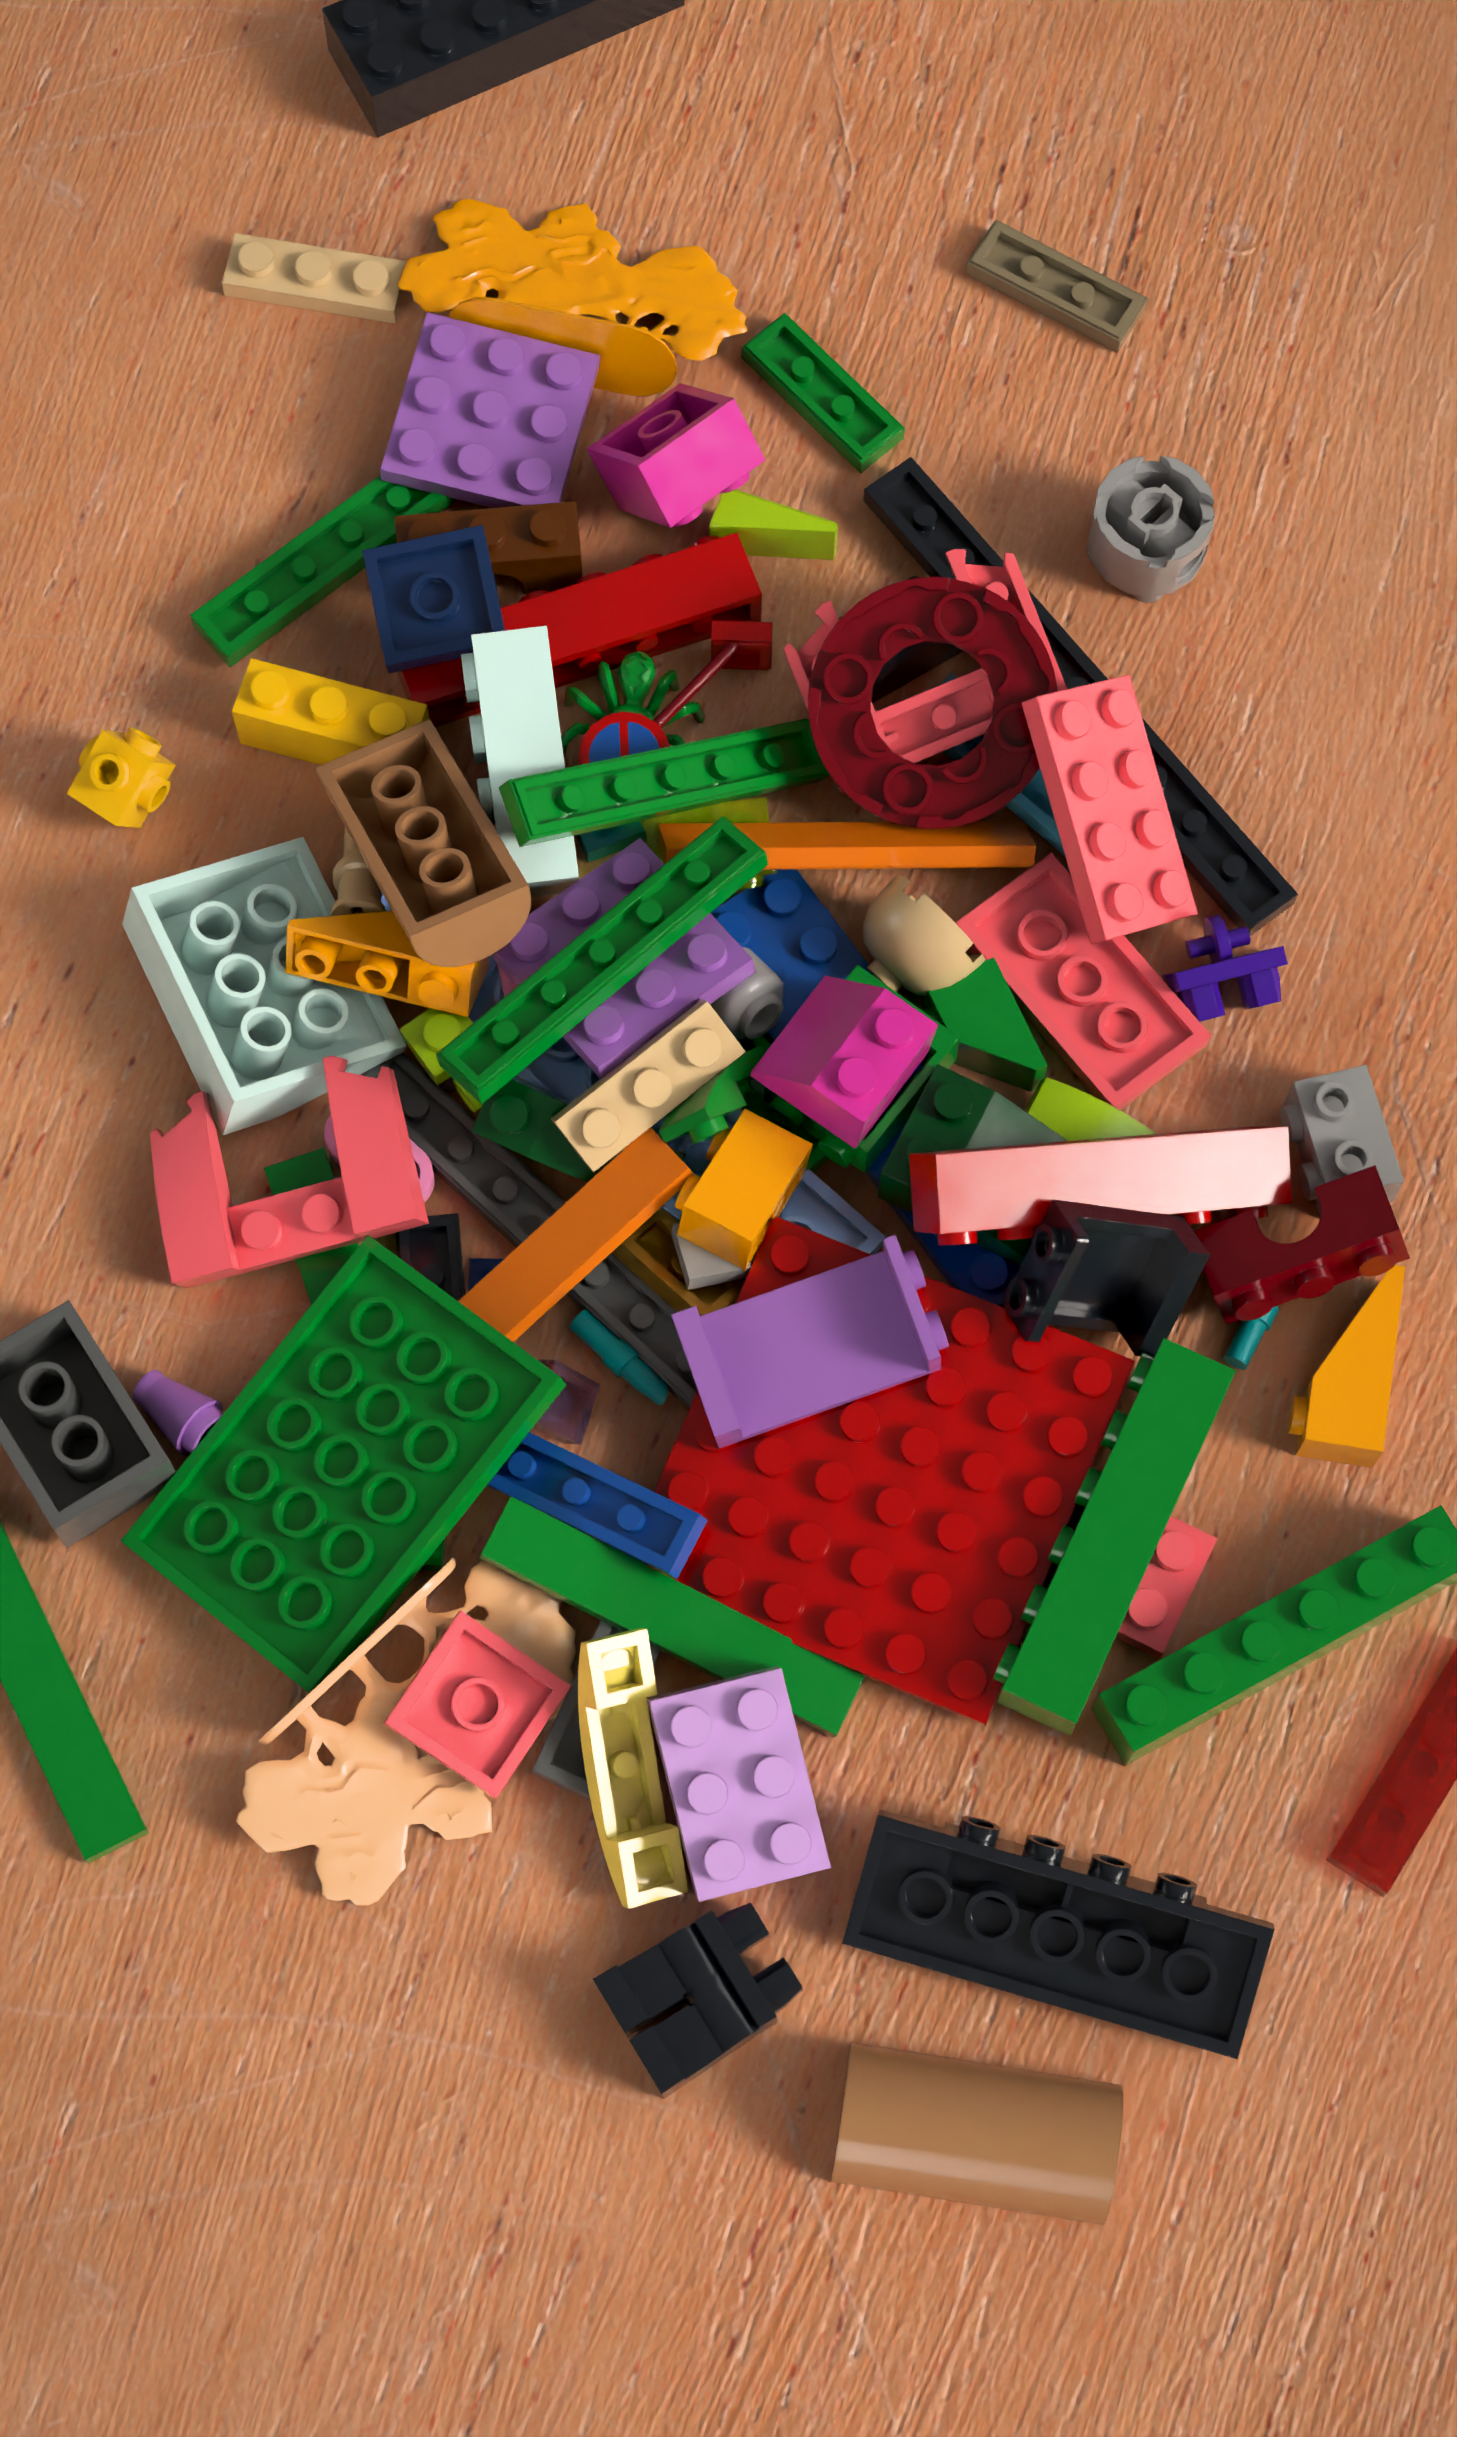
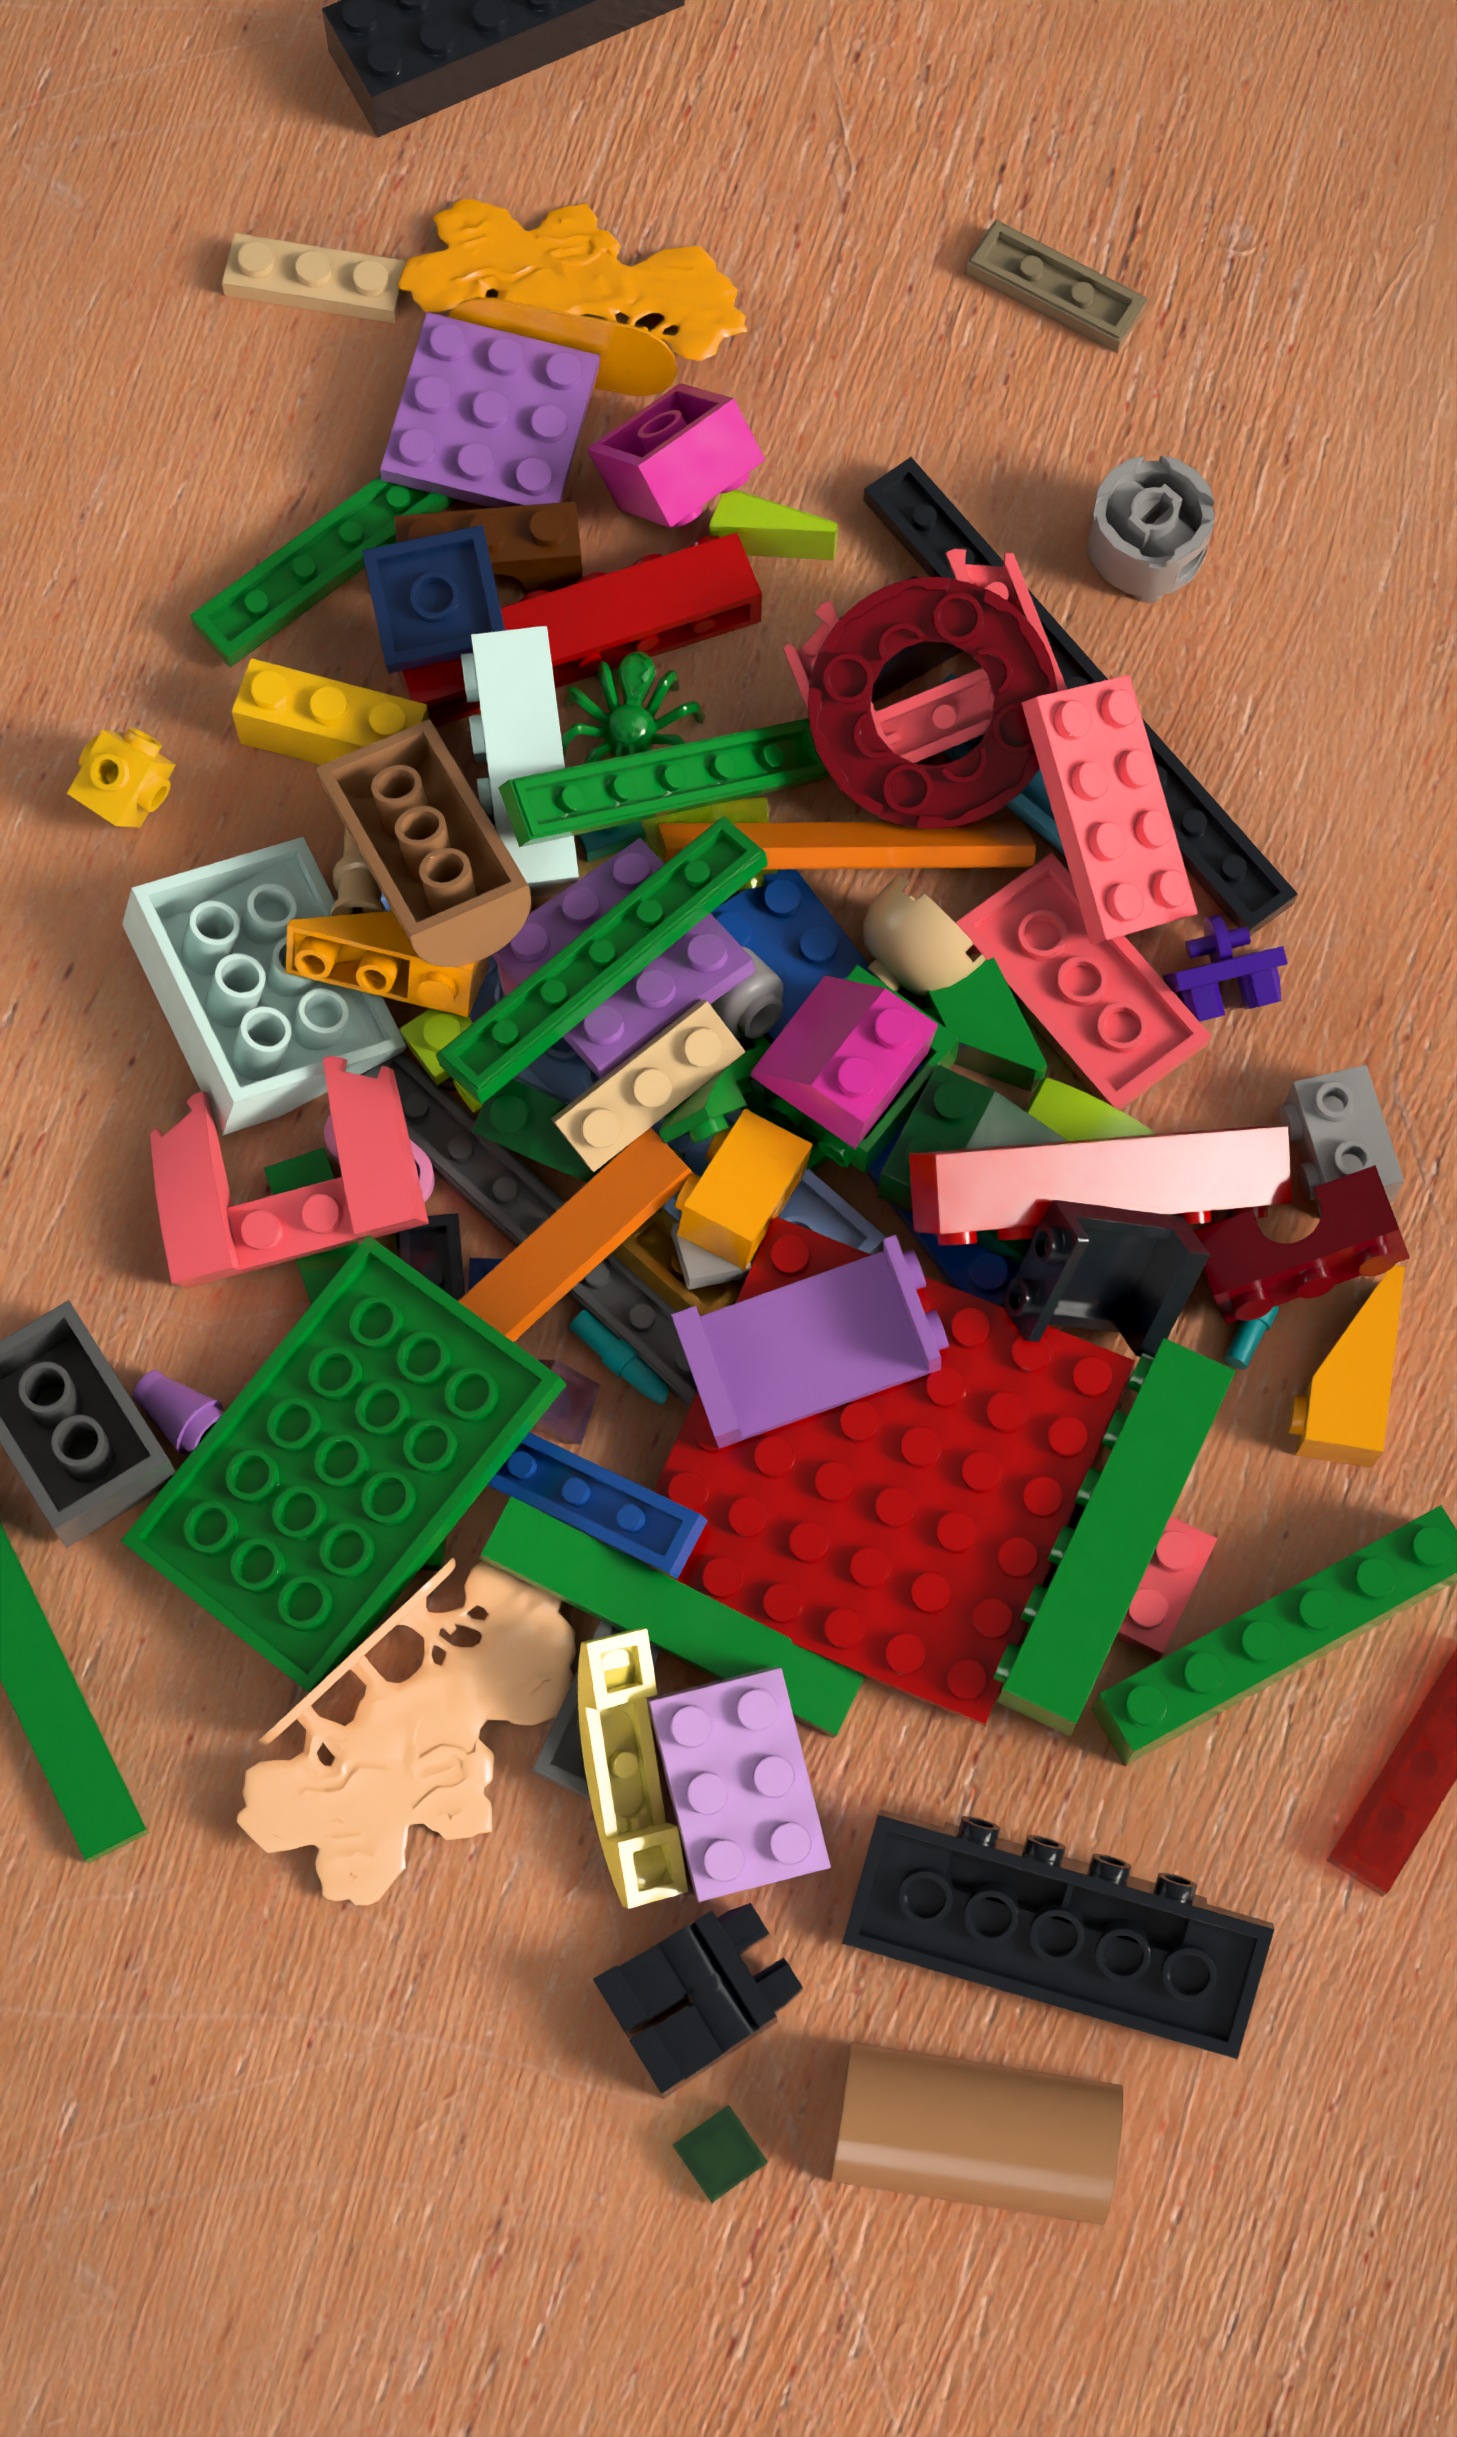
(477, 1704): coral plate -> none
(634, 733): piece -> none
(720, 2154): none -> clear green tile
(753, 643): red tile -> none
(822, 393): green tile -> none

